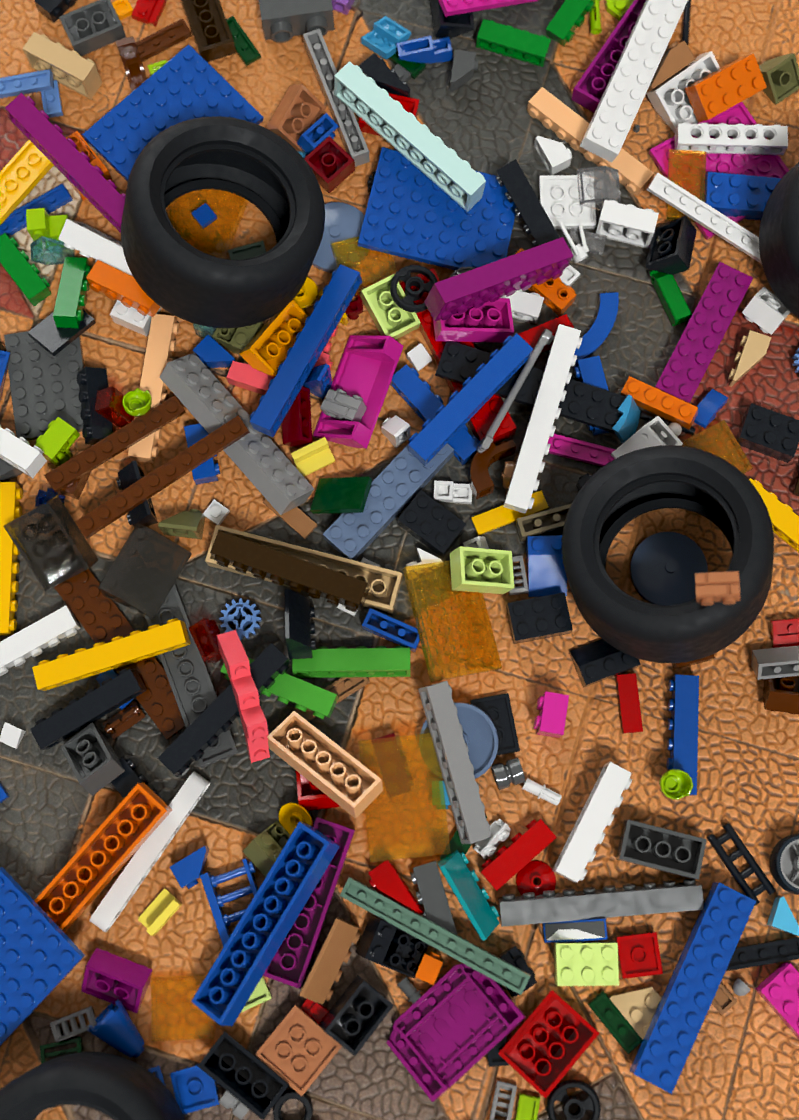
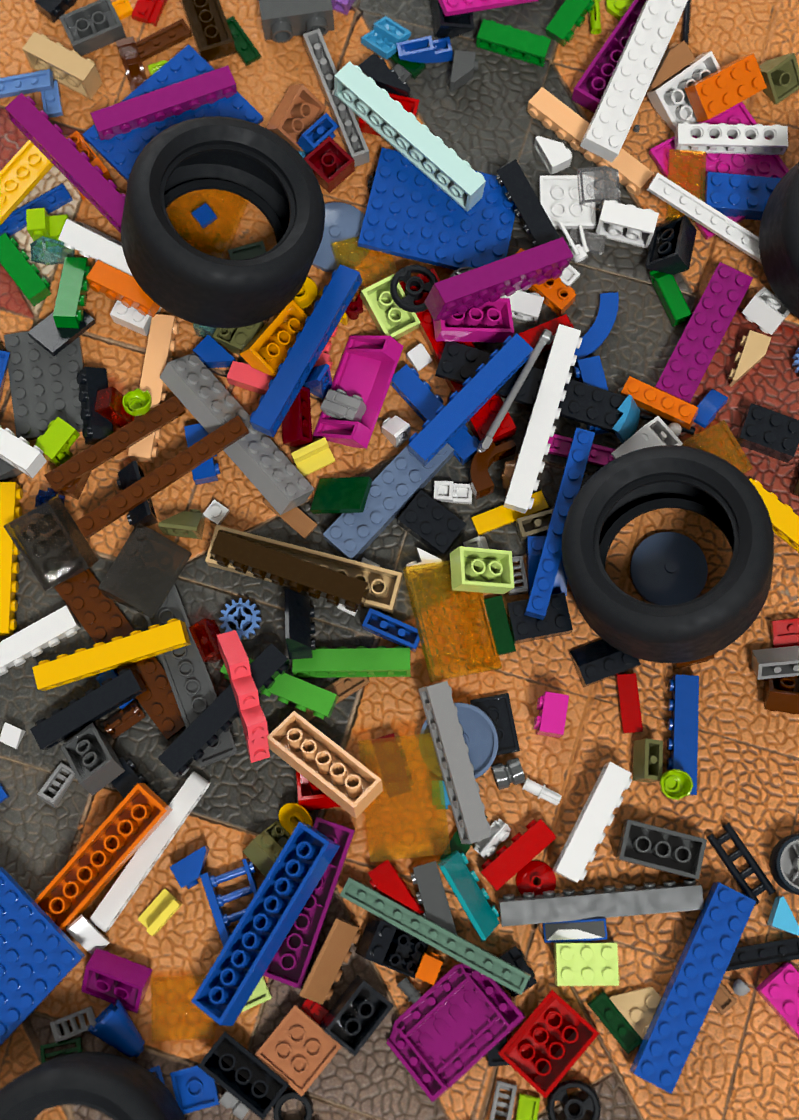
(52, 781): none -> light grey slope
(87, 935): none -> white slope
(164, 103): none -> magenta brick
(500, 625): none -> dark green tile
(552, 546): none -> blue brick
(639, 955): red plate -> none
(647, 760): none -> olive brick
(717, 587): nougat brick -> none

